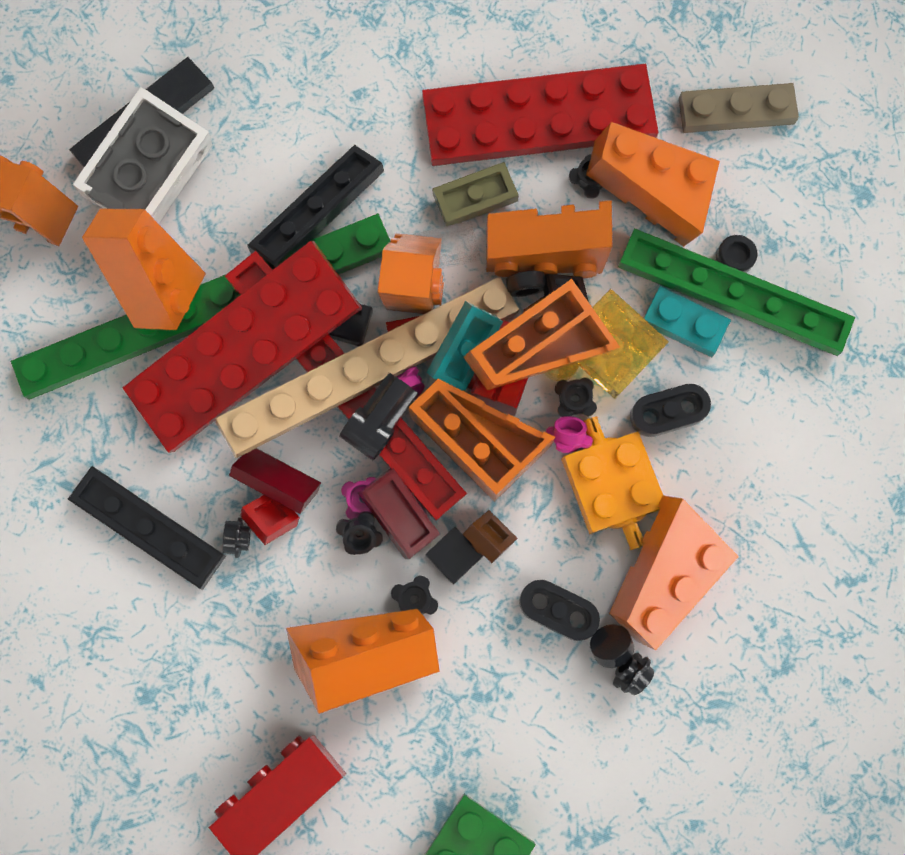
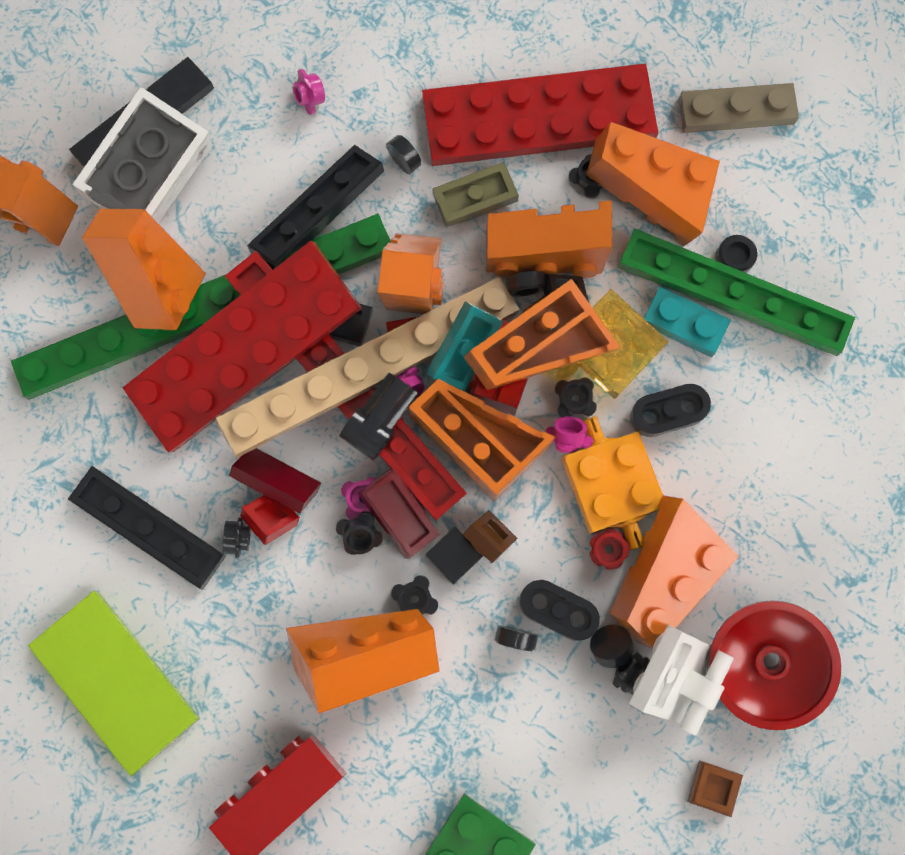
(113, 682): none -> lime tile
(308, 90): none -> dark pink plate
(403, 154): none -> black tile
(516, 638): none -> black tile
(601, 557): none -> red plate
(678, 677): none -> white plate
(715, 788): none -> dark orange tile
(797, 685): none -> red dish

